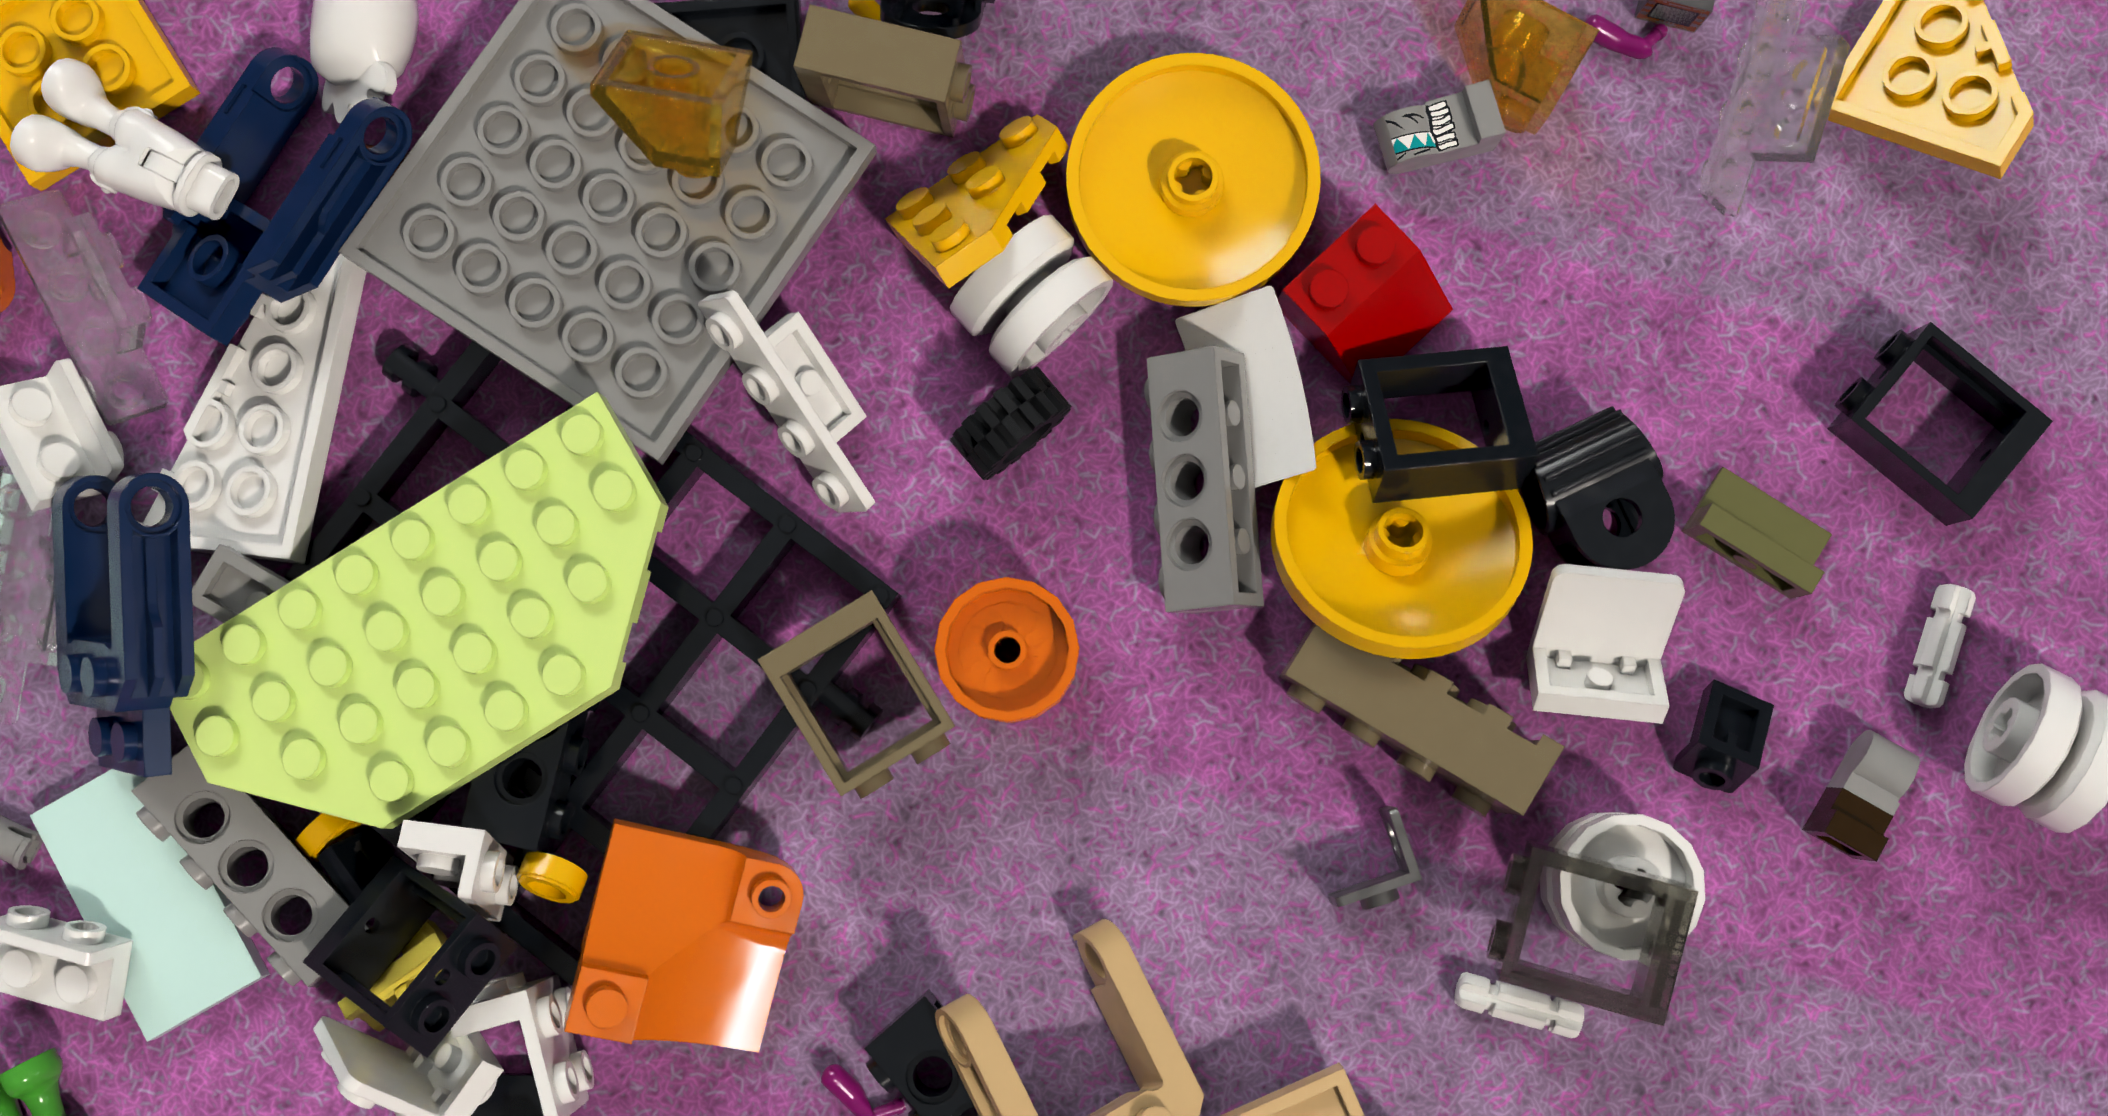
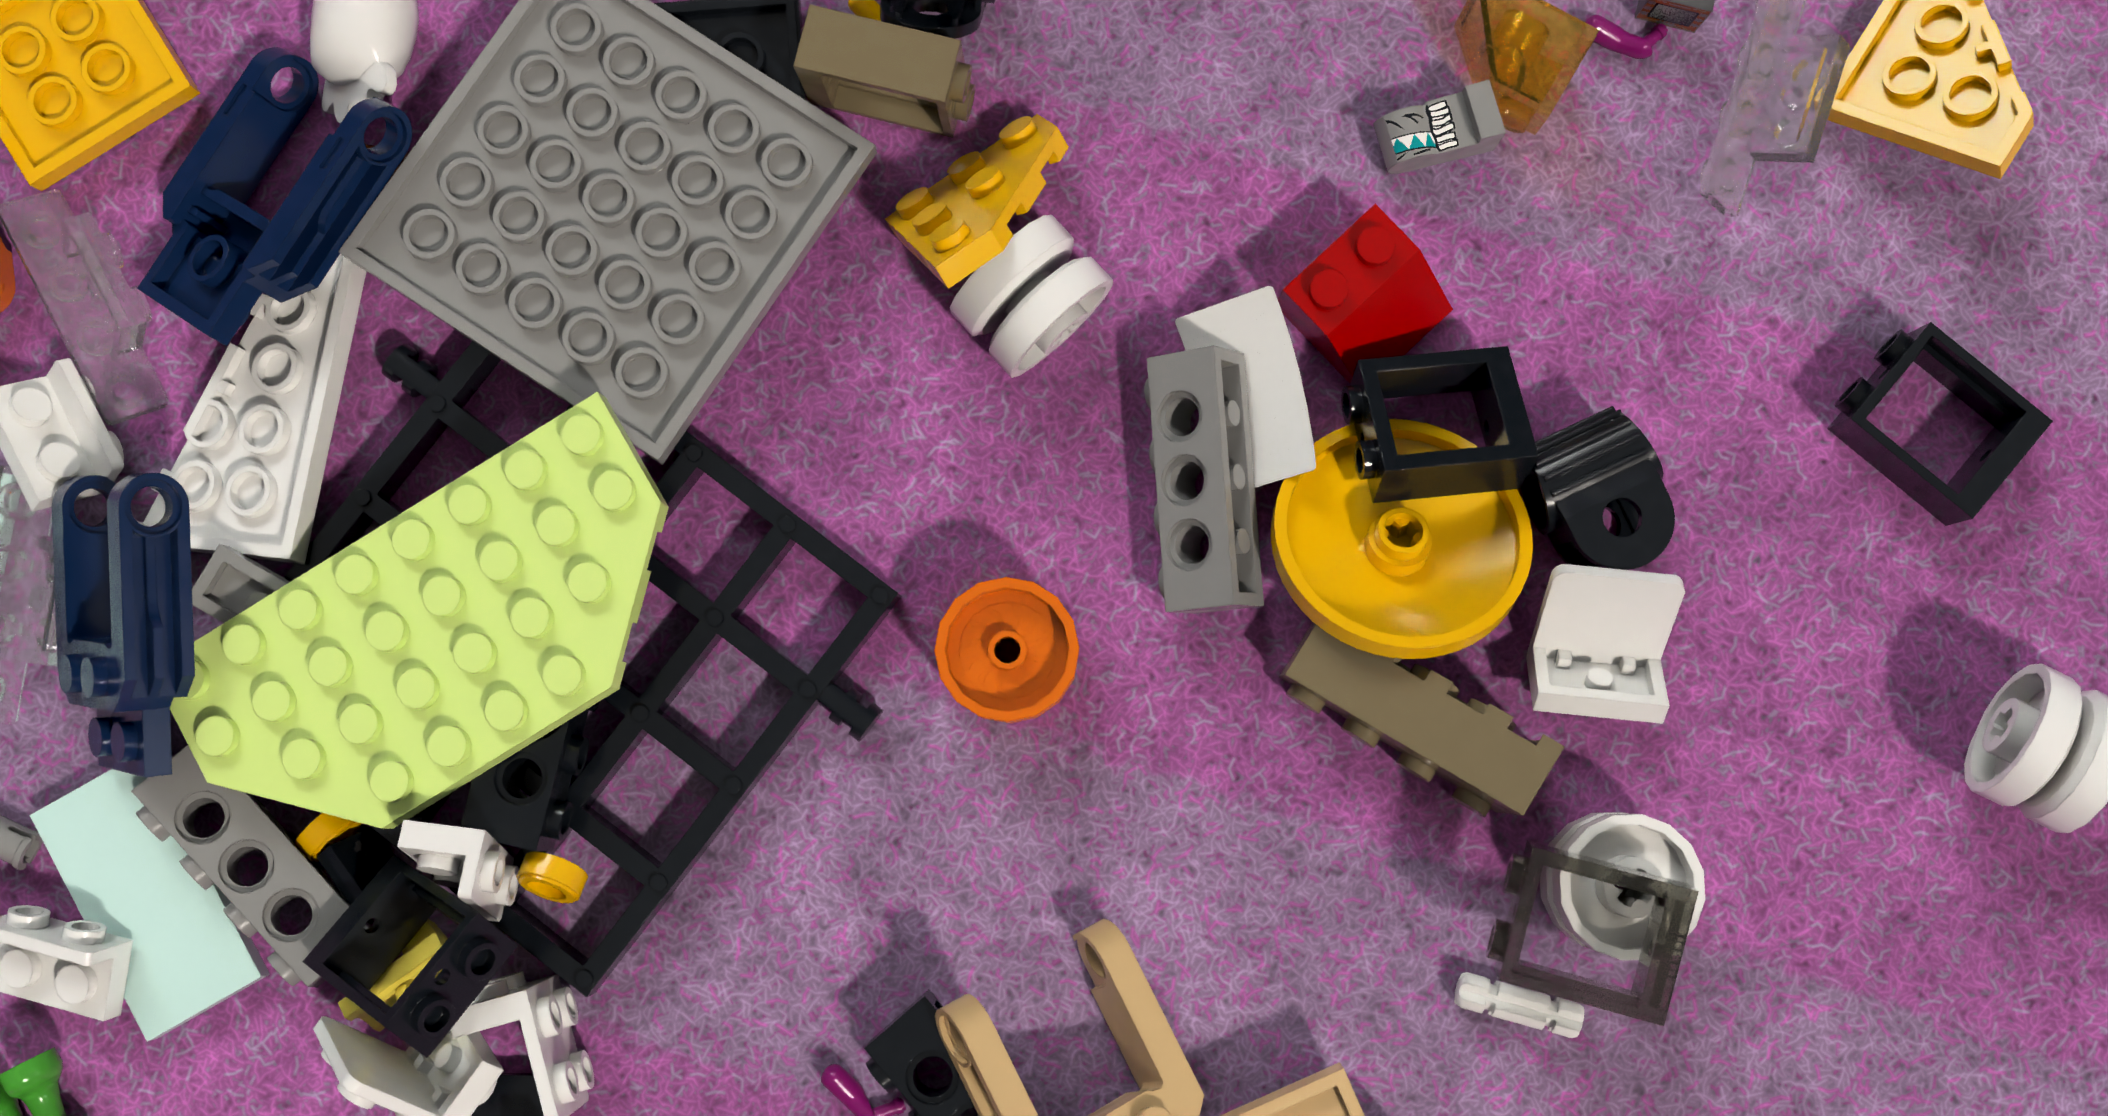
(147, 157): white piece -> none
(676, 99): clear yellow slope -> none
(682, 941): orange slope -> none
(799, 389): white bracket -> none
(821, 638): dark tan window -> none
(1010, 423): black tyre -> none
(1192, 179): yellow dish -> none
(1384, 888): flat silver bracket -> none
(1725, 738): black bracket -> none
(1759, 534): olive panel -> none
(1863, 796): leg -> none
(1939, 645): white axle -> none

